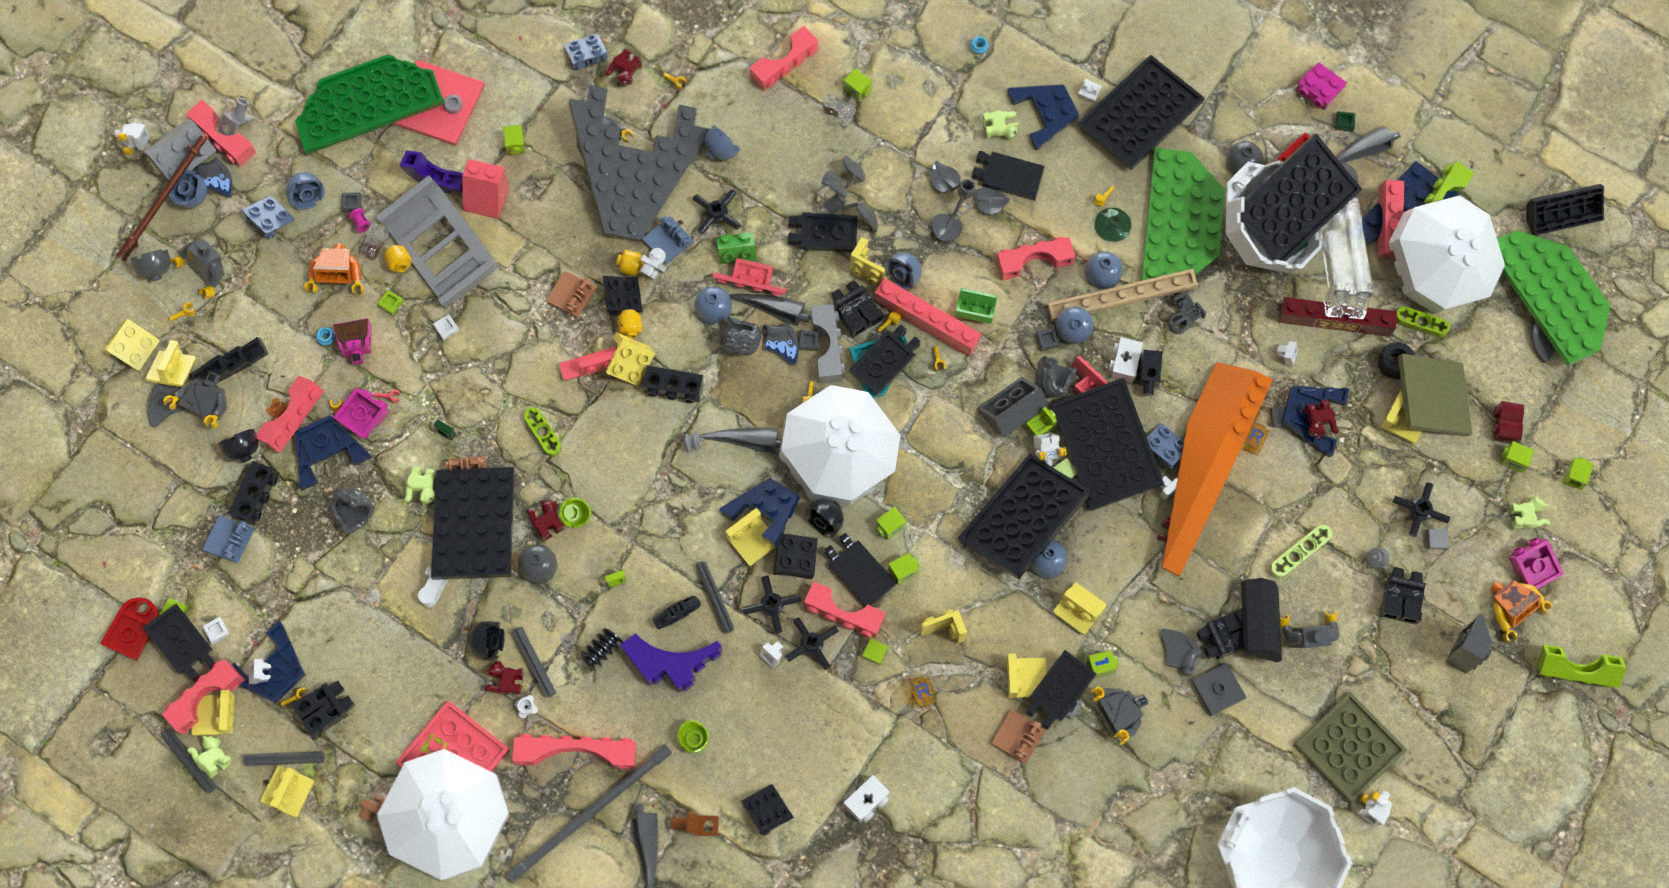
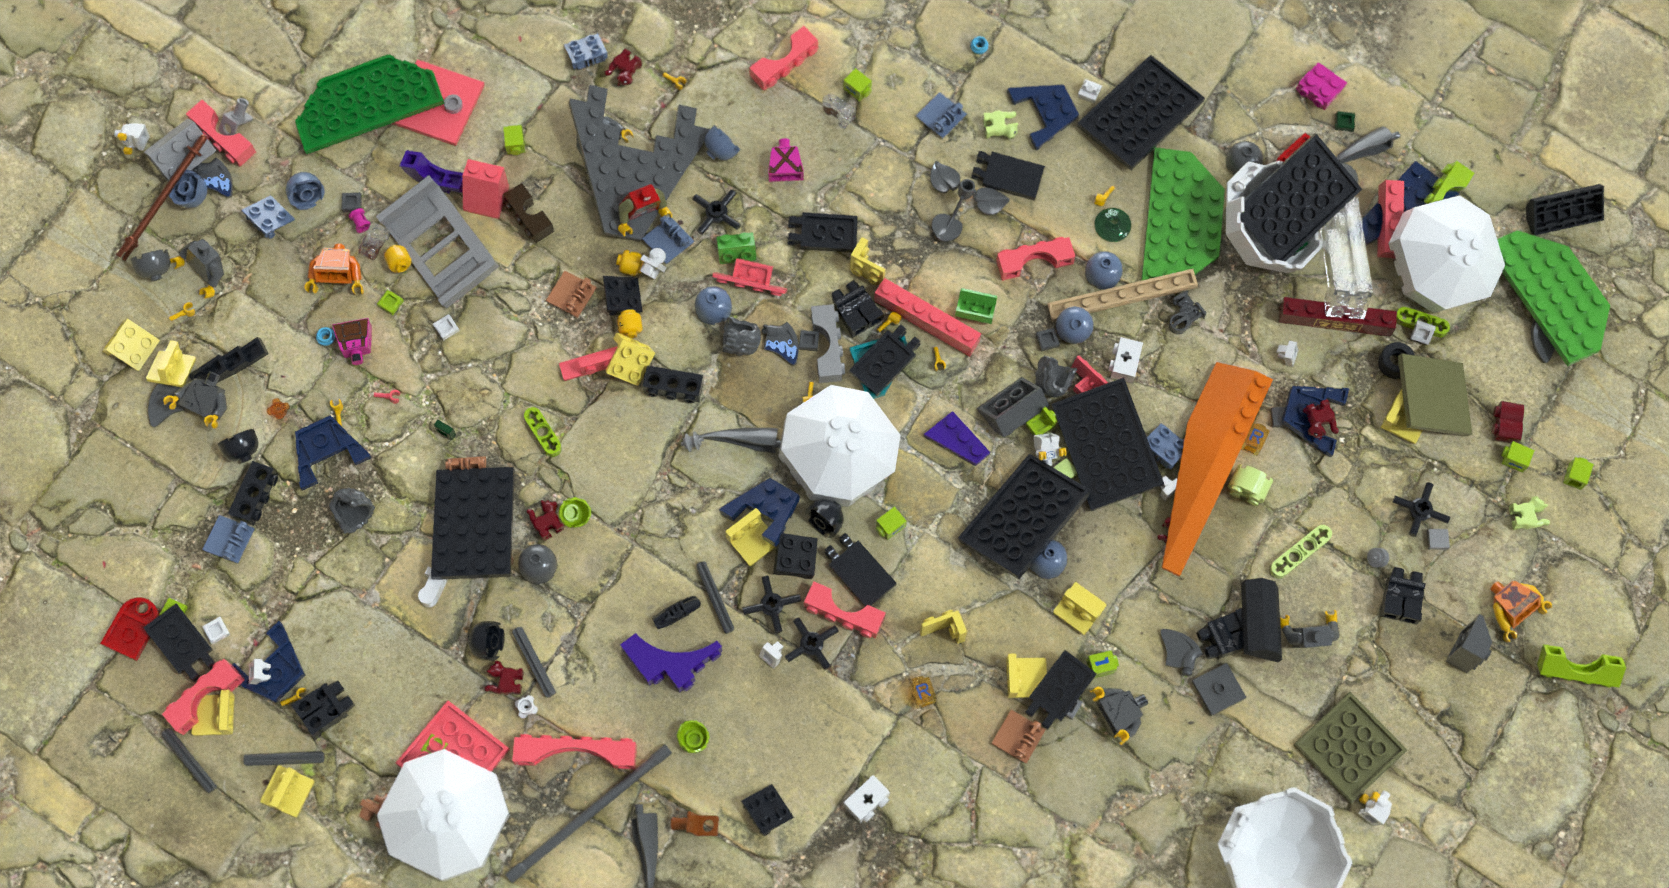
(211, 757): yellowish green animal -> none
(277, 433): coral arch -> none
(362, 413): dark pink plate -> none
(421, 484): yellowish green animal -> none
(536, 225): none -> dark brown arch
(600, 648): black piece -> none
(615, 579): lime tile -> none
(640, 203): none -> torso
(780, 308): dark grey piece -> none
(785, 163): none -> dark pink torso
(838, 200): dark grey plant -> none
(875, 651): lime tile -> none
(903, 269): sand blue cylinder -> none
(904, 568): lime brick -> none
(941, 114): none -> sand blue hinge
(958, 438): none -> dark purple wing
(1149, 363): black torso -> none
(1250, 484): none -> yellowish green brick
(1422, 332): none -> white tile
(1536, 563): dark pink plate -> none

